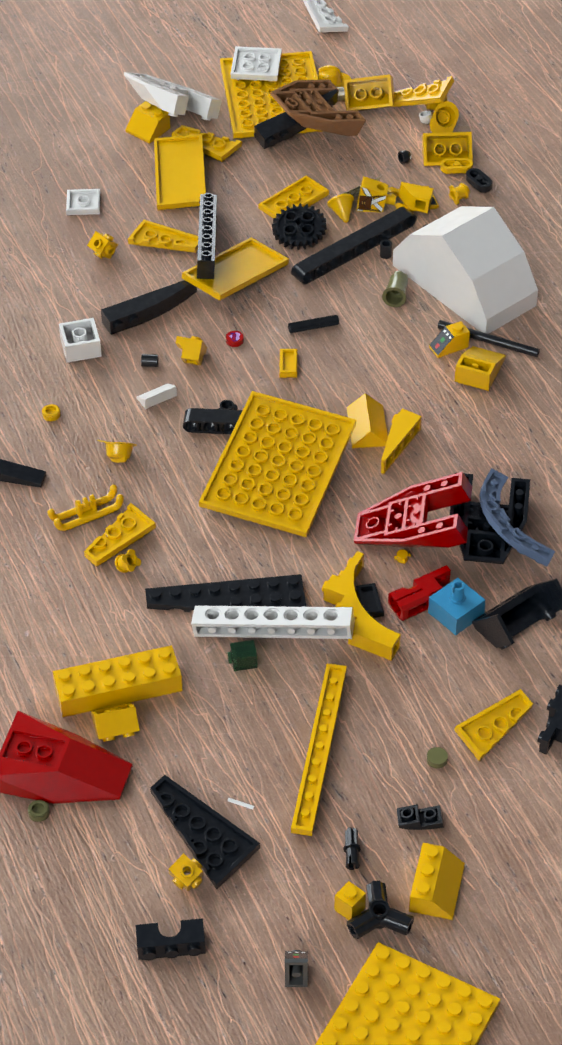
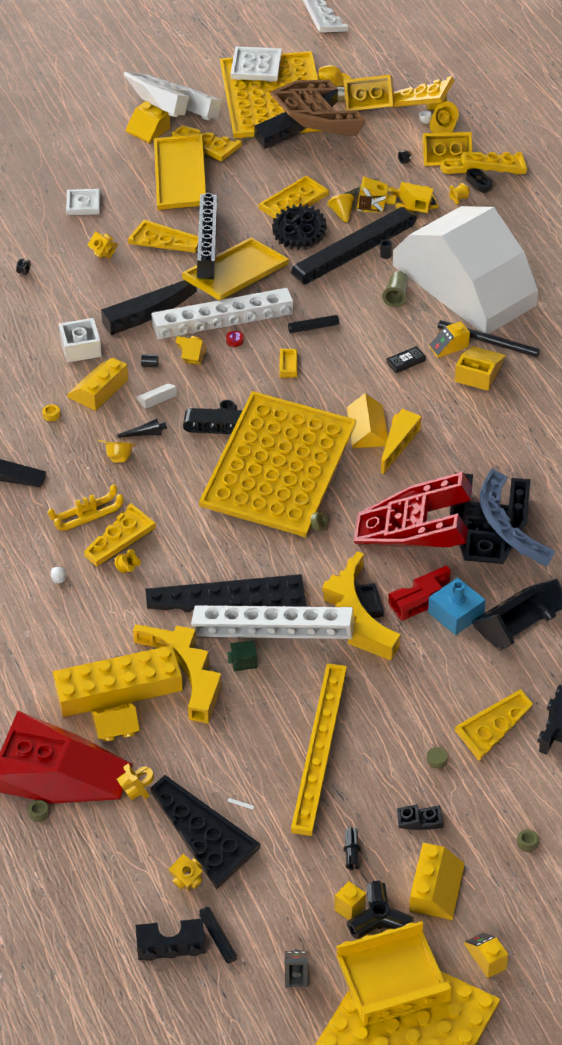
(23, 266): none -> black bush
(58, 574): none -> white hinge
(100, 384): none -> yellow slope
(132, 784): none -> yellow hips
(149, 428): none -> black piece
(194, 662): none -> yellow arch
(218, 935): none -> black axle
(222, 313): none -> white brick
(319, 521): none -> olive tile
(392, 973): none -> yellow panel
(402, 556): yellow piece -> none
(406, 359): none -> tile
(488, 953): none -> yellow slope
(500, 163): none -> yellow wing
(527, 840): none -> olive tile

